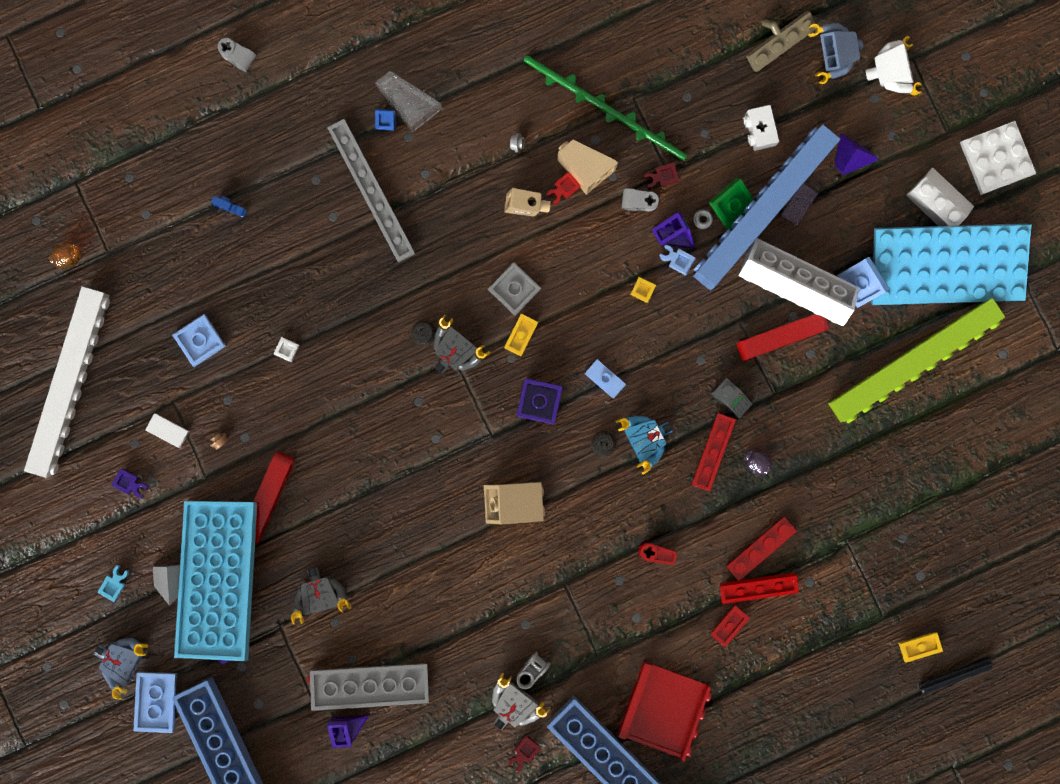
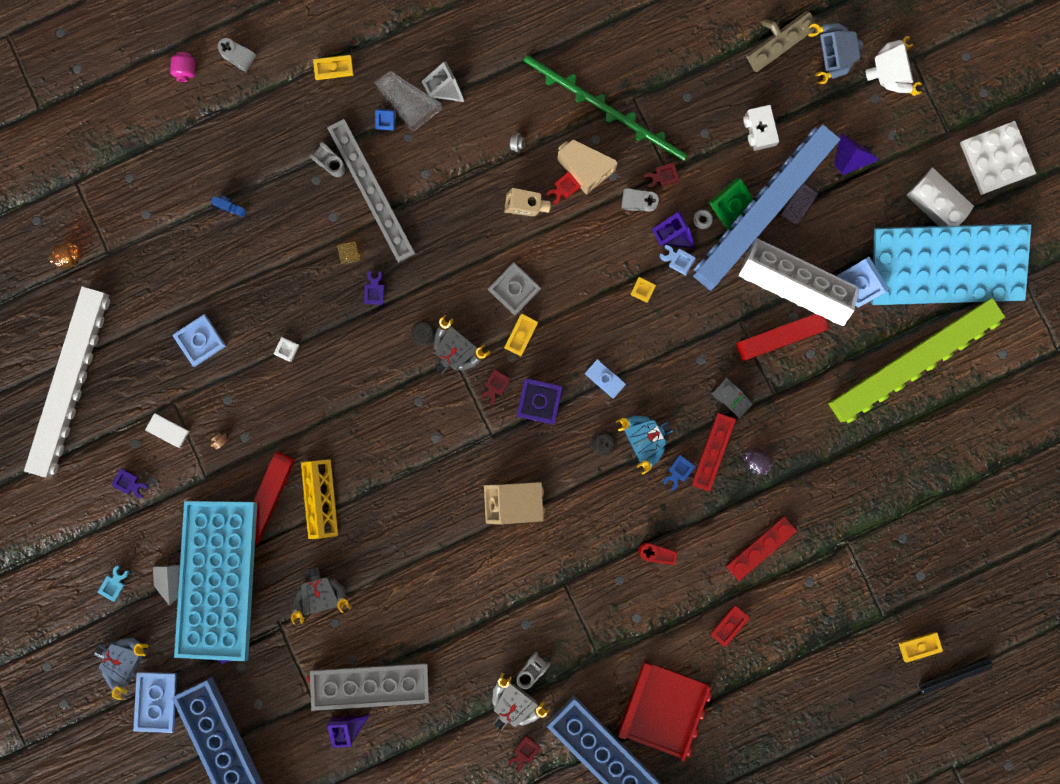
(183, 66): none -> dark pink head
(313, 504): none -> yellow fence
(326, 158): none -> light grey piece
(333, 67): none -> yellow plate
(348, 253): none -> clear yellow plate
(374, 292): none -> dark purple plate
(442, 84): none -> light grey slope
(496, 383): none -> dark red plate
(680, 470): none -> blue plate
(758, 588): red plate -> none

